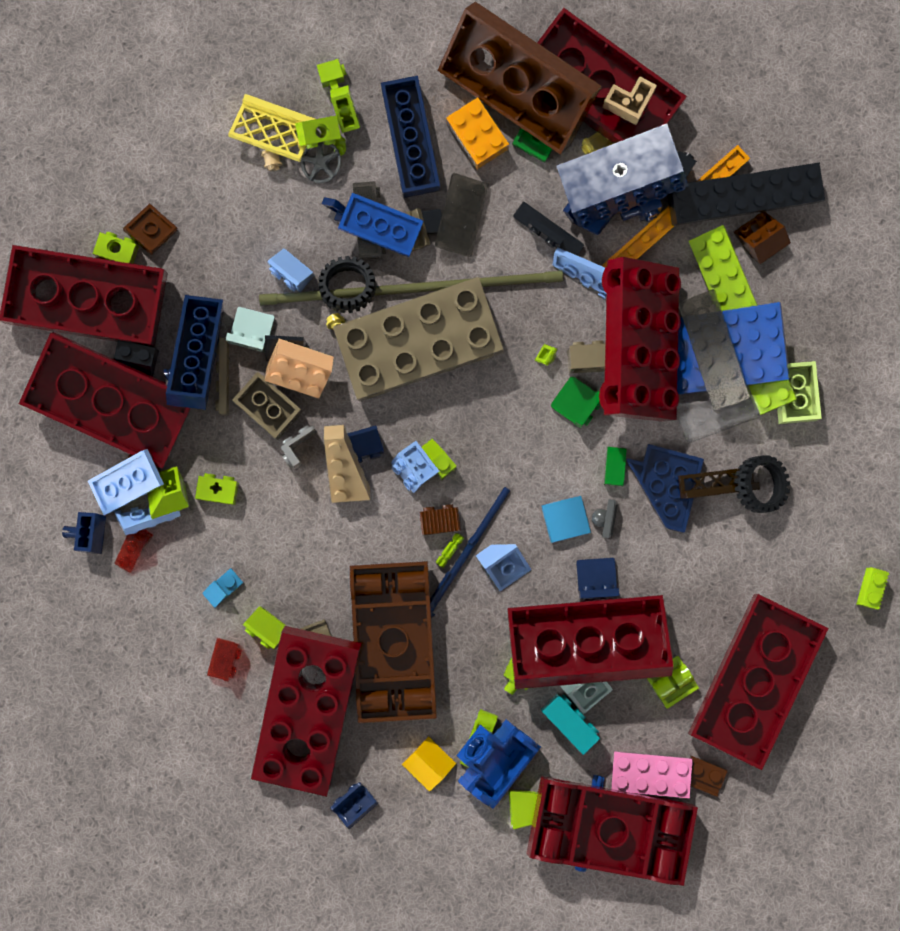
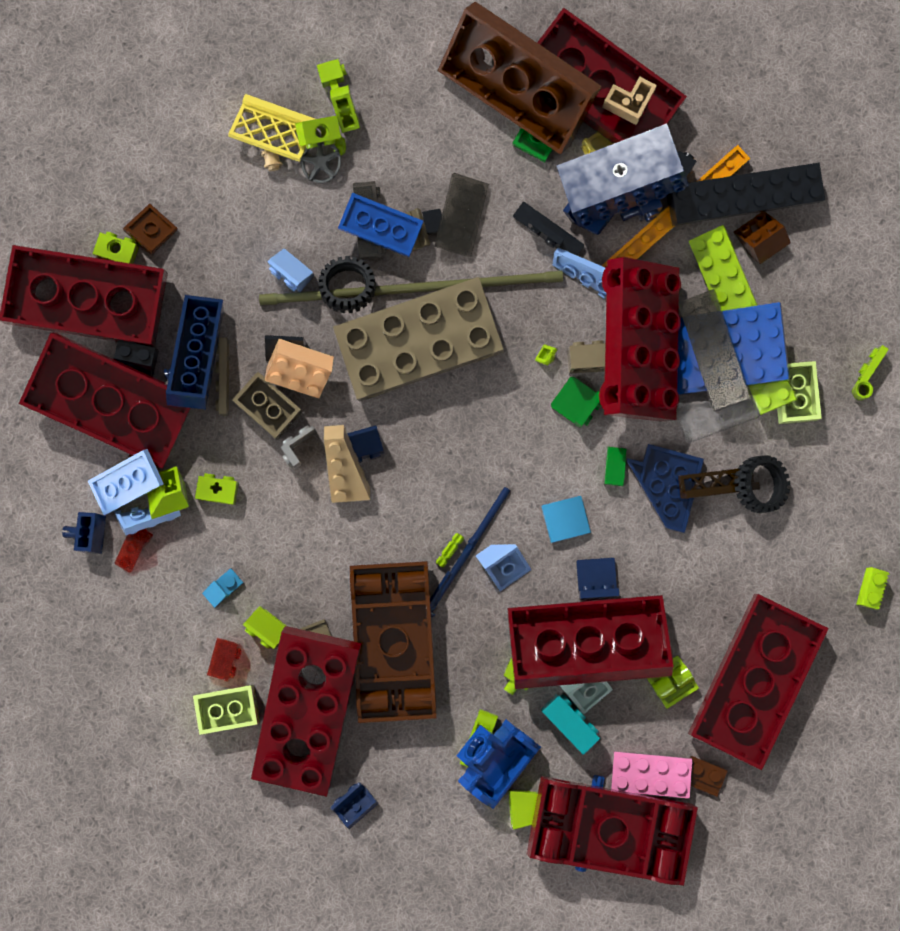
(226, 709): none -> yellowish green brick
(250, 329): light aqua bracket -> none
(334, 319): light yellow plate -> none
(335, 206): dark blue slope -> none
(410, 136): dark blue brick -> none
(413, 466): light blue bracket -> none
(429, 764): yellow slope -> none
(439, 458): lime slope -> none
(439, 520): reddish brown brick -> none
(477, 133): light orange brick -> none
(606, 518): dark grey tile -> none
(866, 372): none -> lime plate

